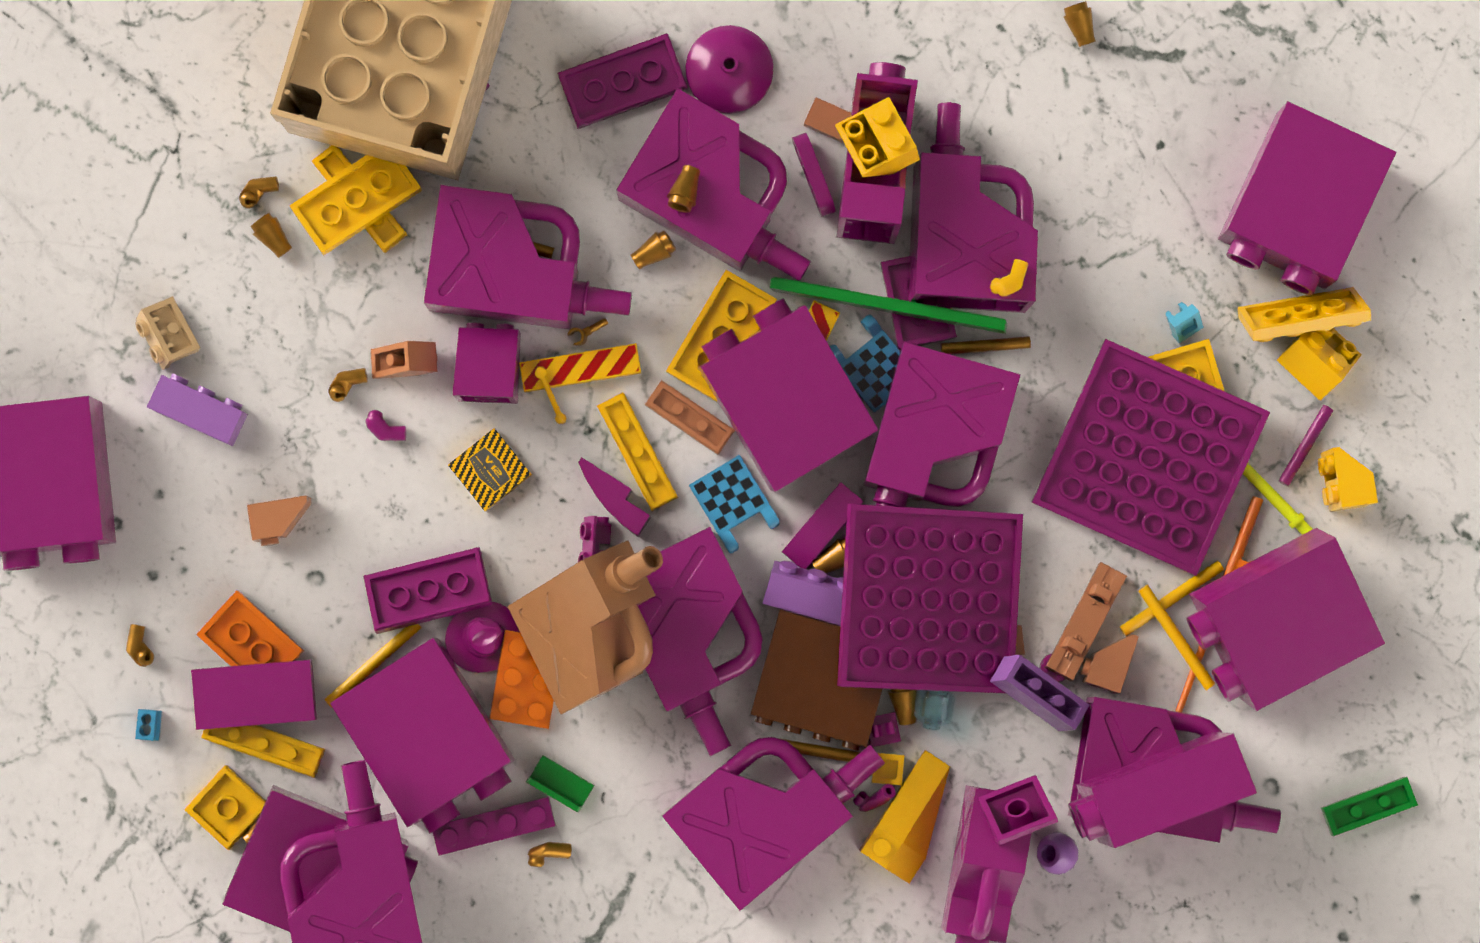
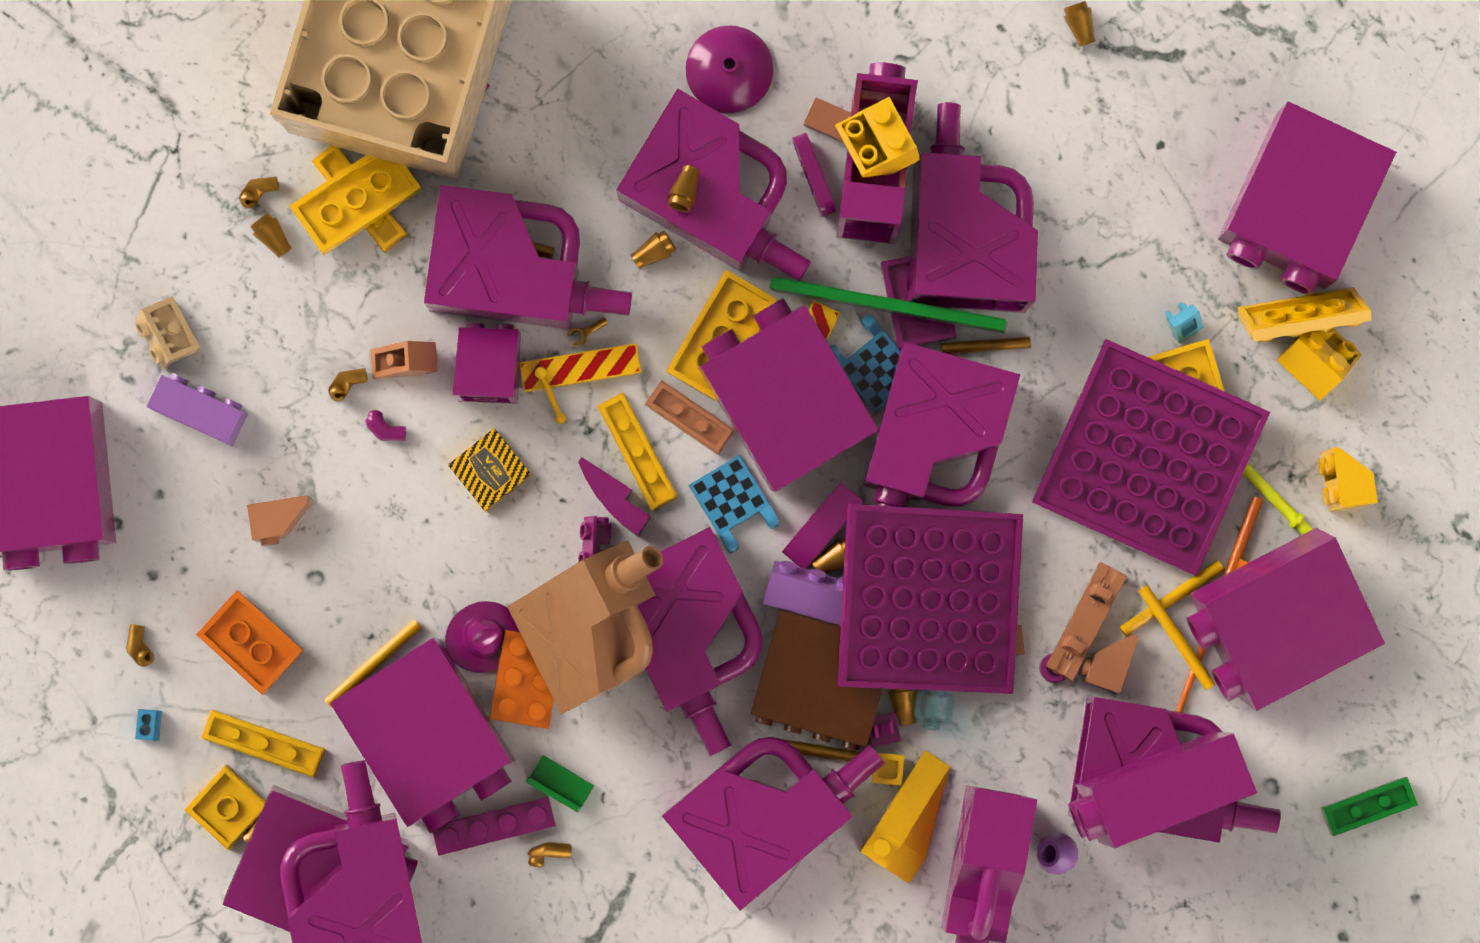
(254, 694): magenta tile -> none
(427, 590): magenta tile -> none
(622, 81): magenta tile -> none
(876, 800): magenta arm -> none
(1010, 283): yellow arm -> none
(1017, 810): magenta slope -> none
(1039, 693): medium lavender brick -> none
(1305, 445): magenta bar -> none

